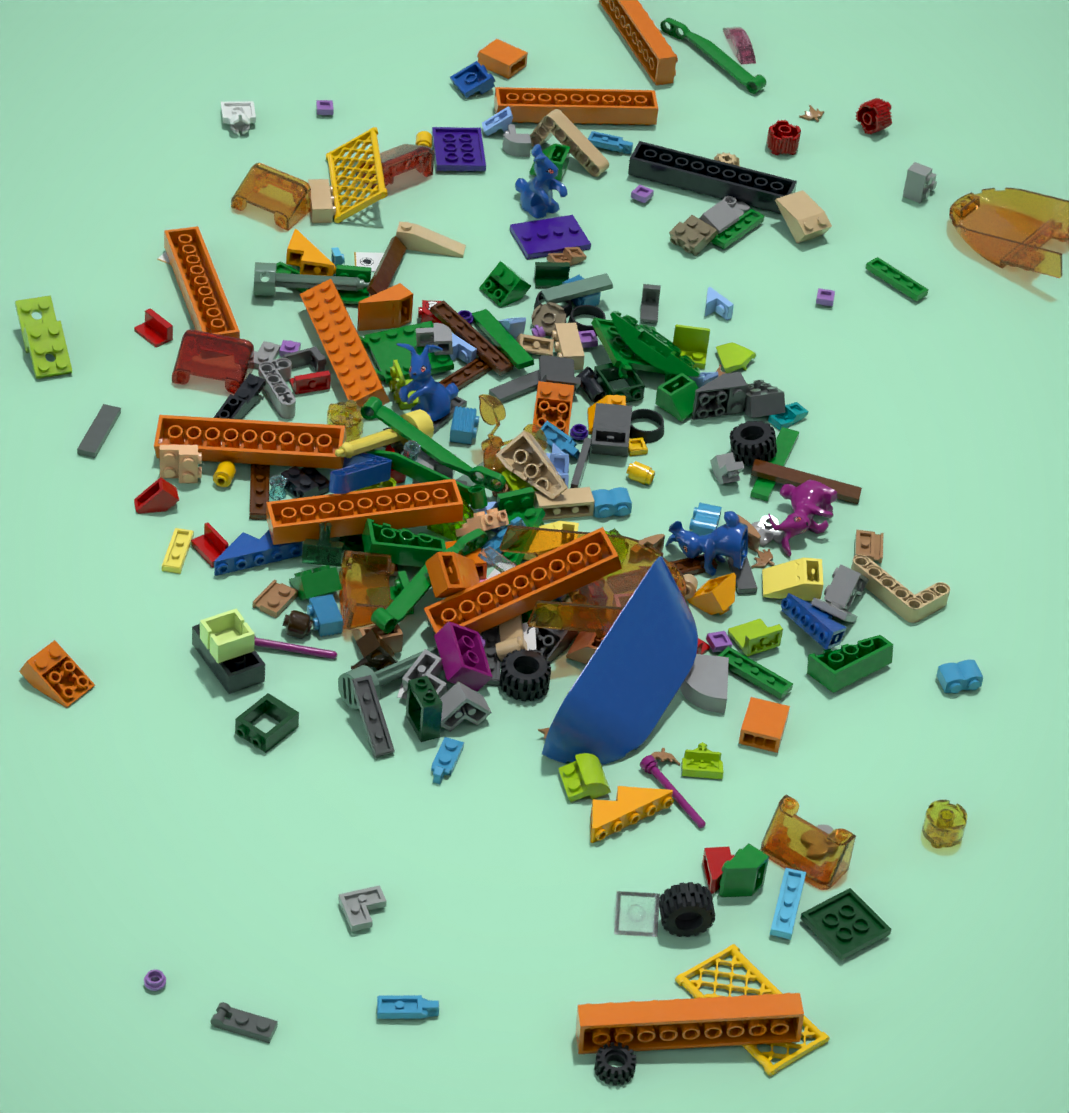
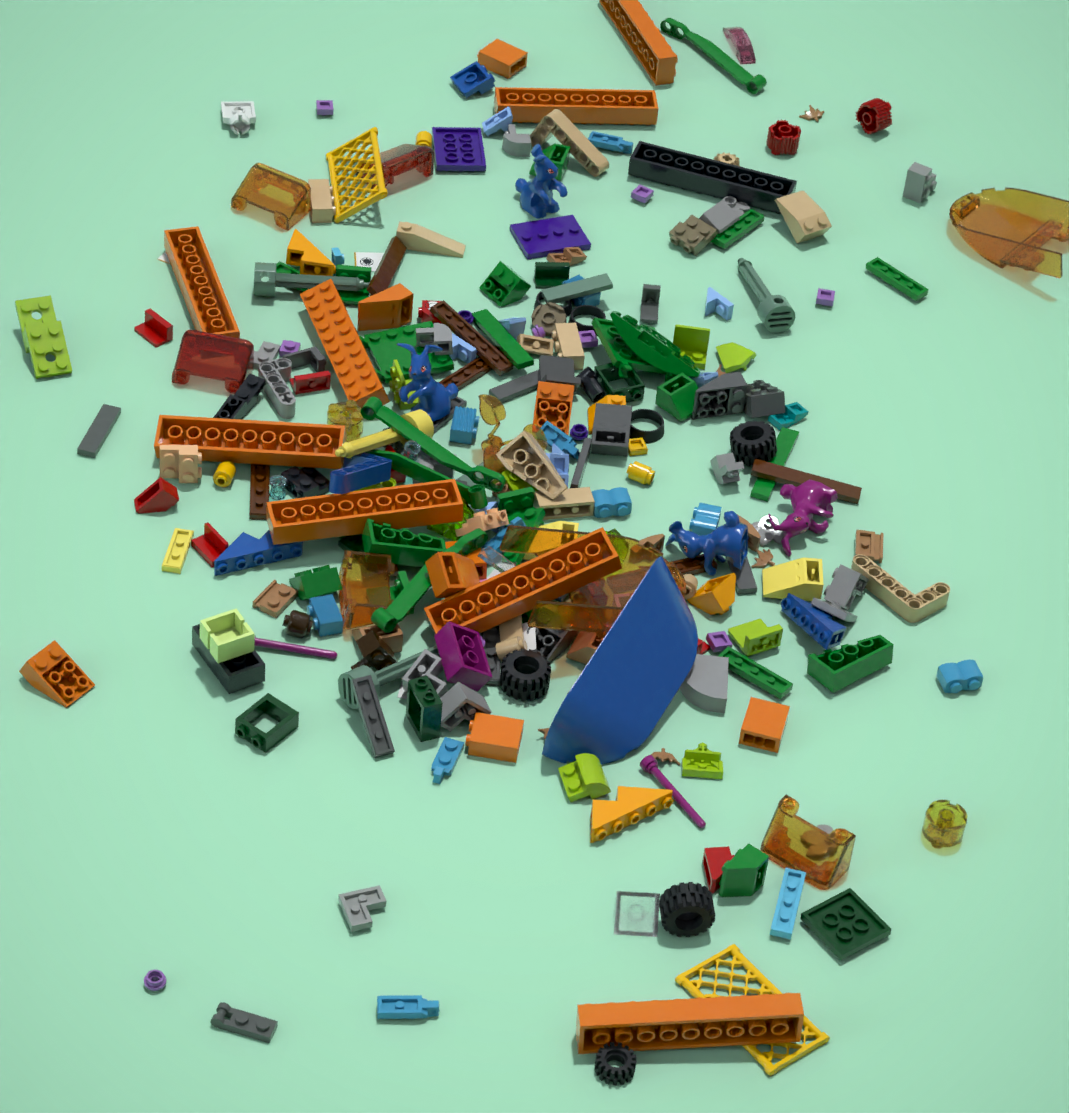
(323, 550): clear green brick -> none
(494, 737): none -> orange brick
(774, 309): none -> sand green piece

